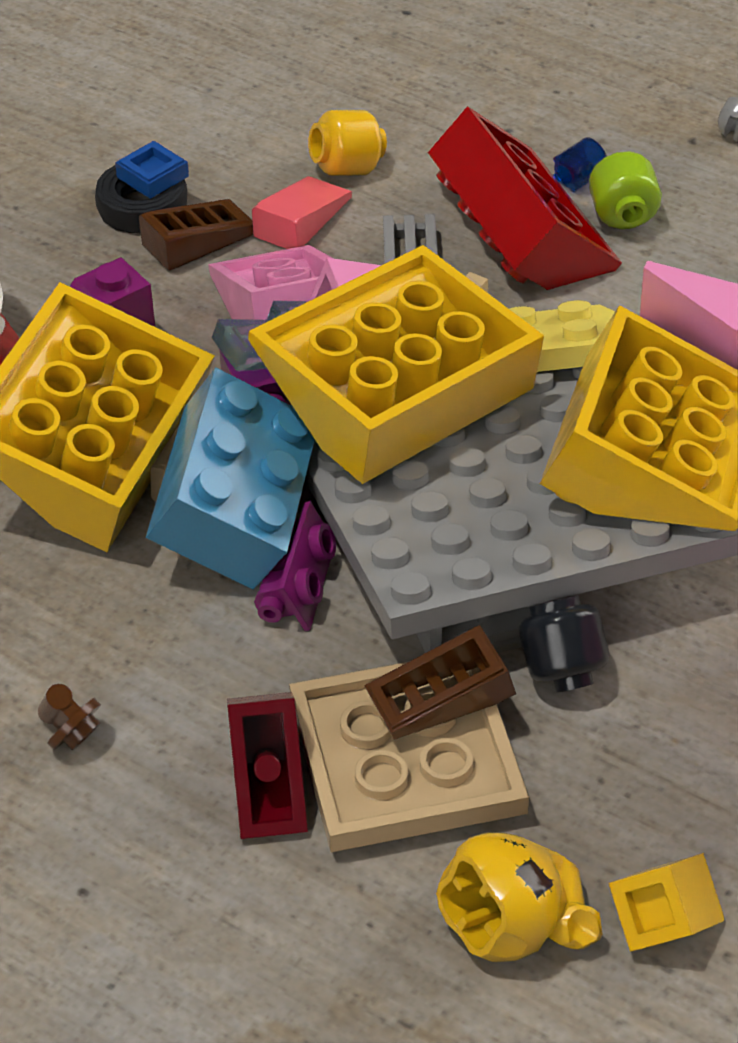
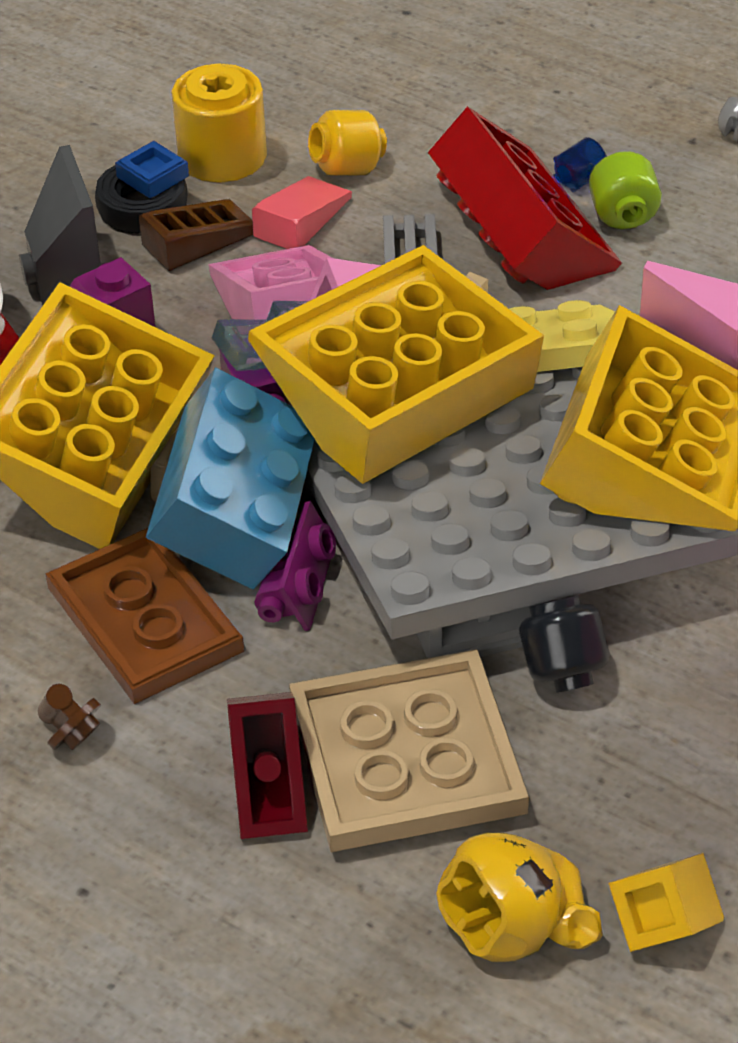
(60, 229): none -> dark grey slope
(144, 615): none -> dark orange tile
(219, 122): none -> yellow piece
(450, 659): reddish brown slope -> none

